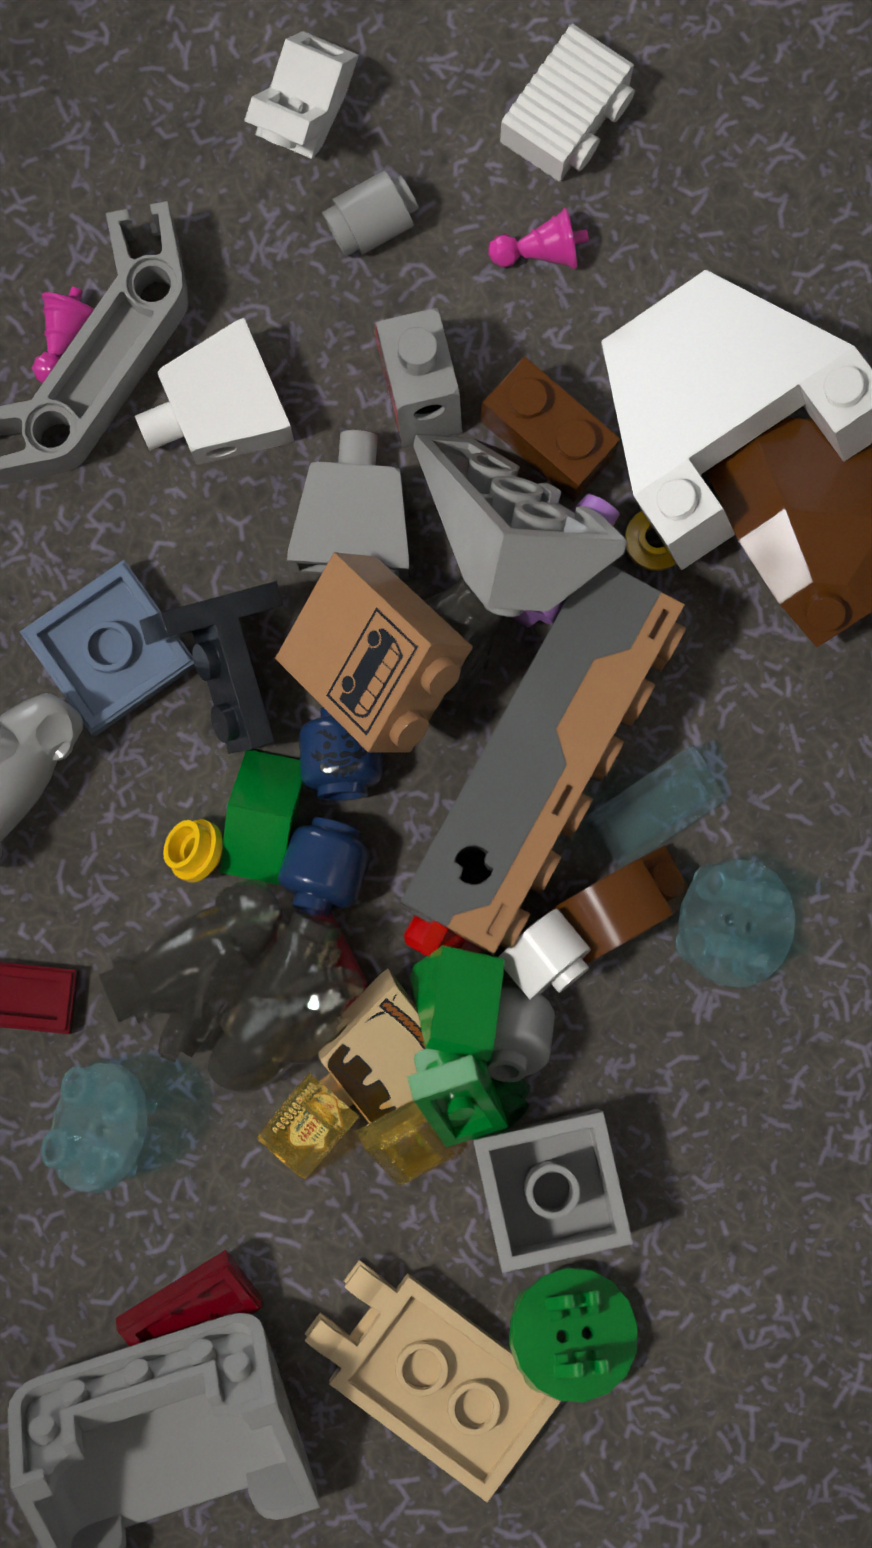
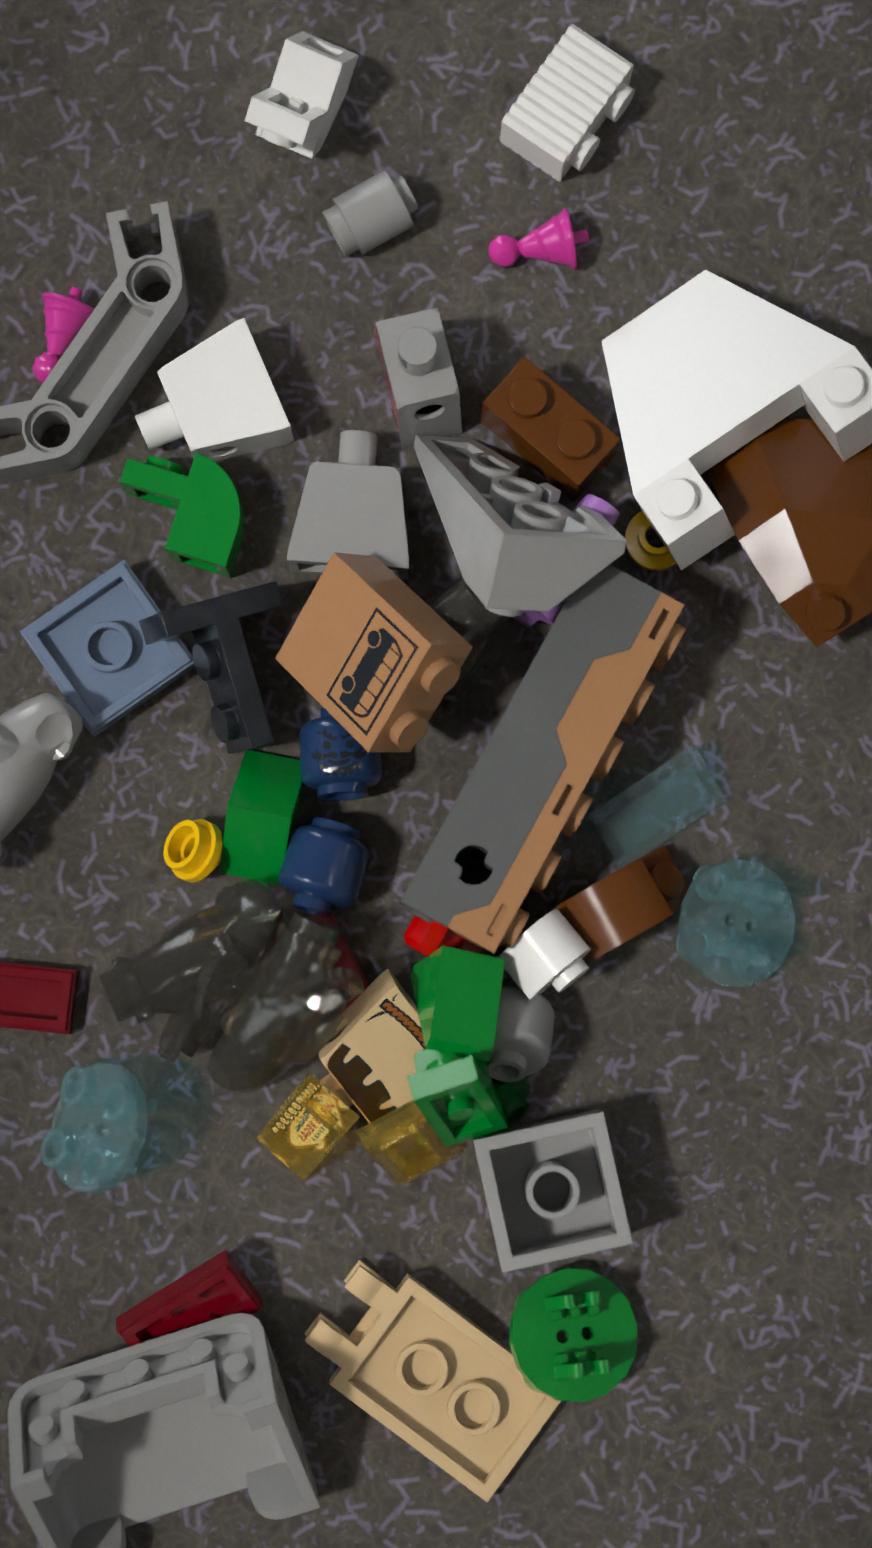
(208, 508): none -> green brick

